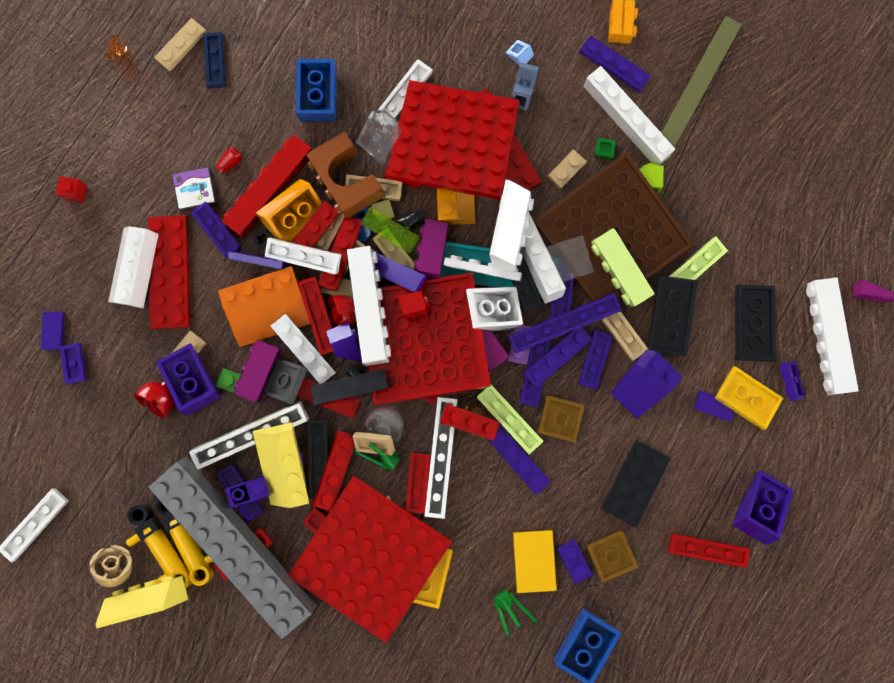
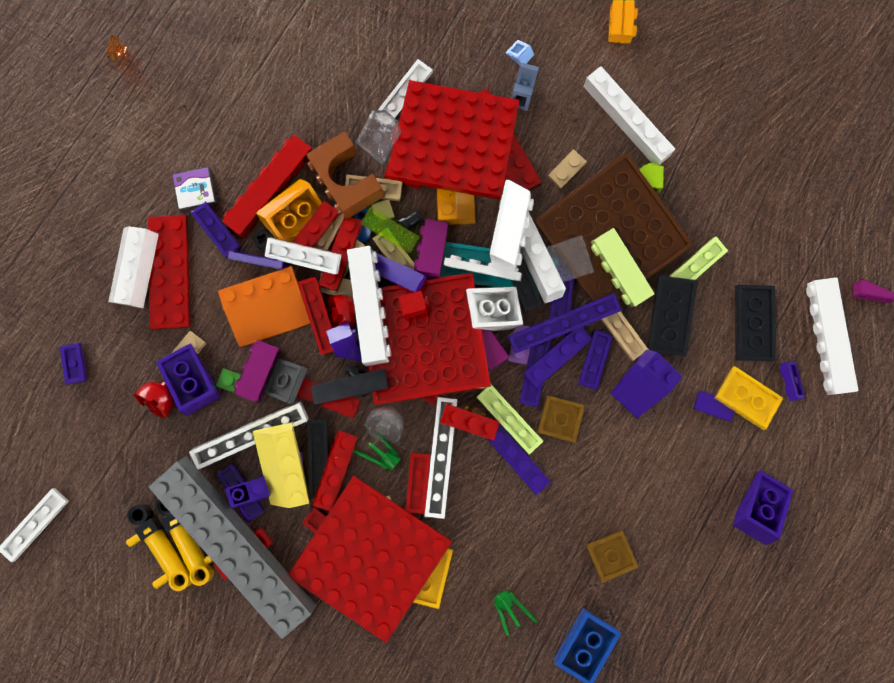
(52, 330): dark purple tile -> none
(71, 189): red brick -> none
(111, 566): tan cylinder -> none
(142, 600): light yellow slope -> none
(180, 44): tan plate -> none
(214, 60): dark blue tile -> none
(229, 159): red cone -> none
(303, 349): white plate -> none
(316, 90): blue brick -> none
(383, 442): tan plate -> none
(534, 561): yellow tile -> none
(574, 561): dark purple plate -> none
(605, 148): green tile -> none
(614, 64): dark purple plate -> none
(635, 483): black plate -> none
(700, 80): olive tile -> none
(708, 550): red tile -> none

